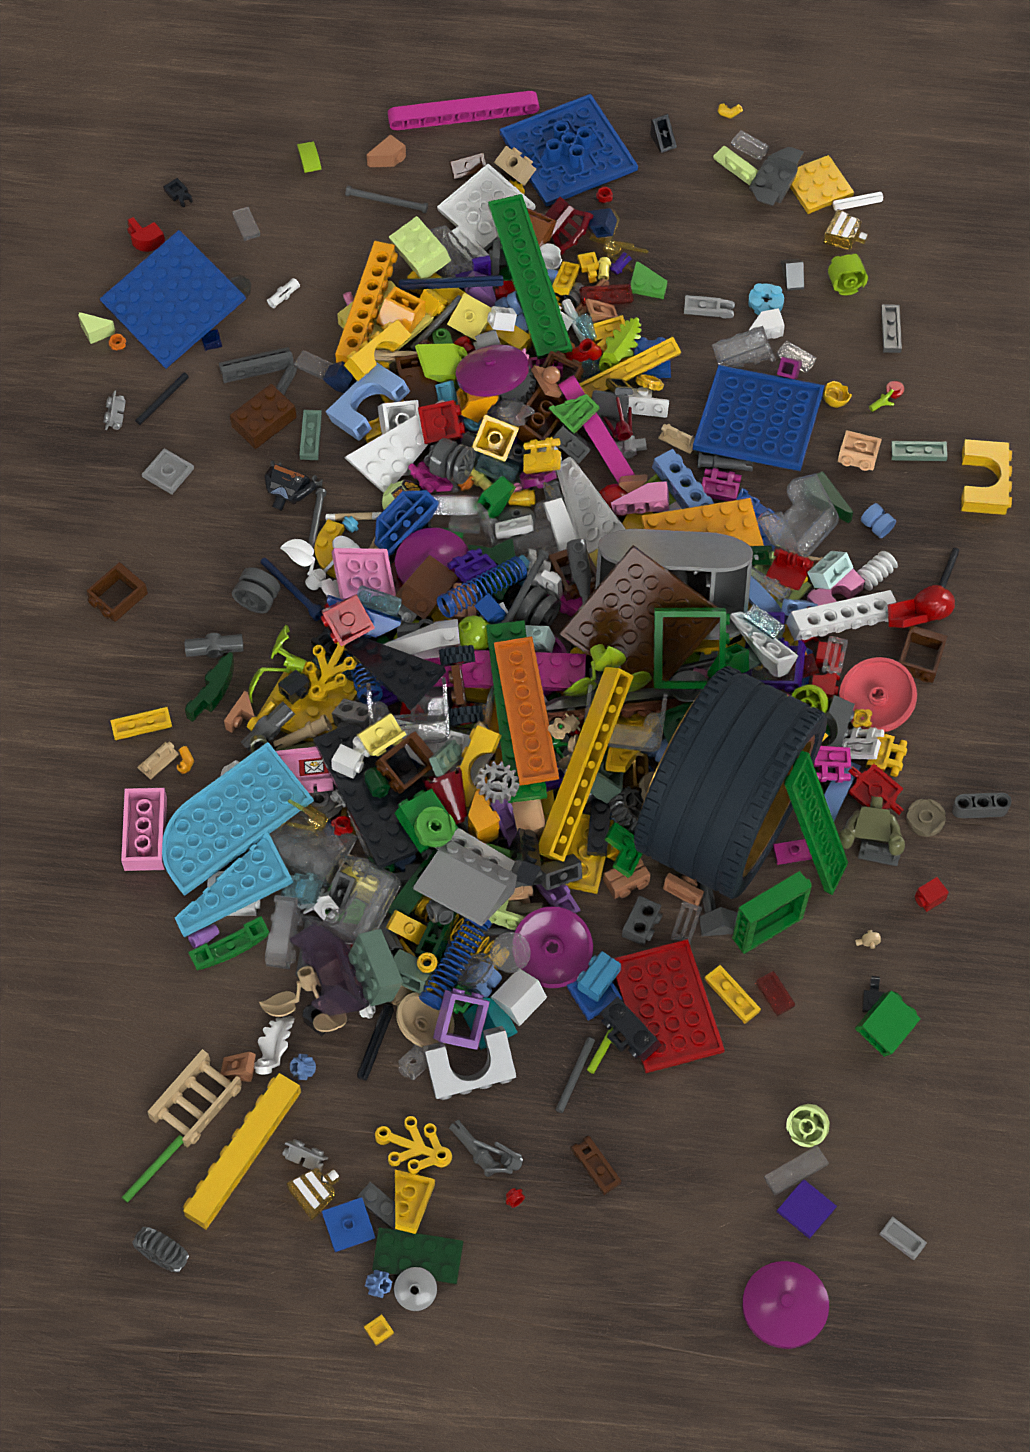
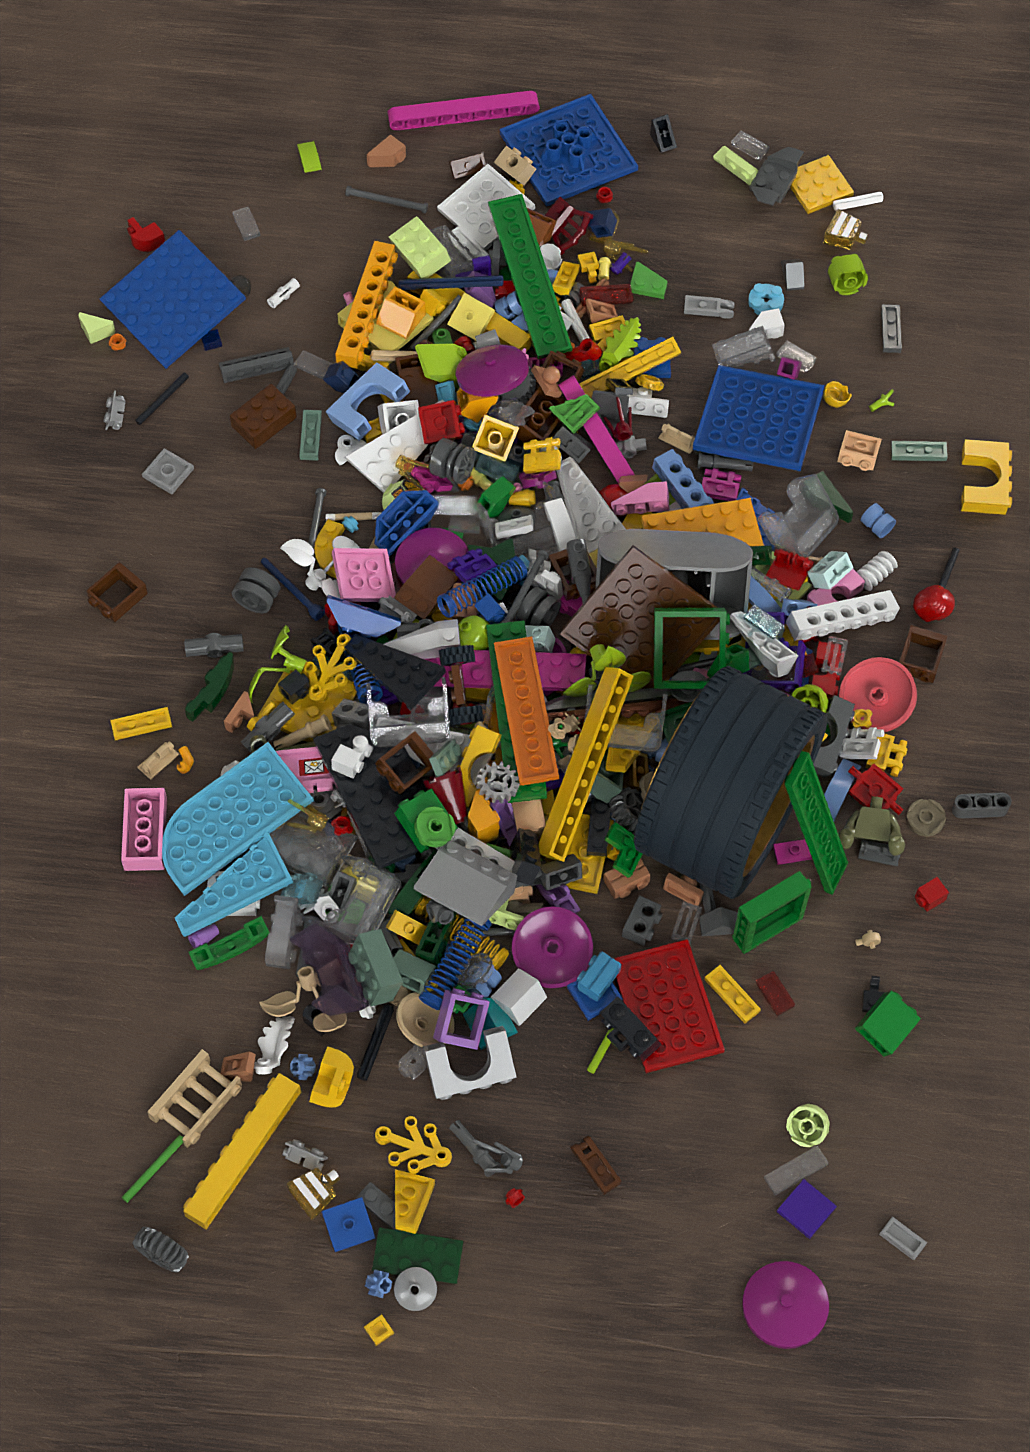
(177, 190): black plate -> none
(288, 485): black torso -> none
(332, 1079): none -> yellow brick
(344, 450): none -> white plate
(347, 620): plate -> none
(363, 361): yellow arch -> none
(376, 782): dark green brick -> none
(379, 600): clear light blue brick -> none
(381, 735): light yellow bracket -> none
(406, 465): none -> clear yellow plant
(427, 957): yellow plate -> none
(502, 318): white brick -> none
(510, 952): clear tile -> none
(575, 1075): dark grey bar -> none
(586, 326): clear light blue cone -> none
(729, 113): yellow arm -> none
(835, 758): dark pink plate -> none
(897, 387): plate -> none
(903, 615): red panel -> none

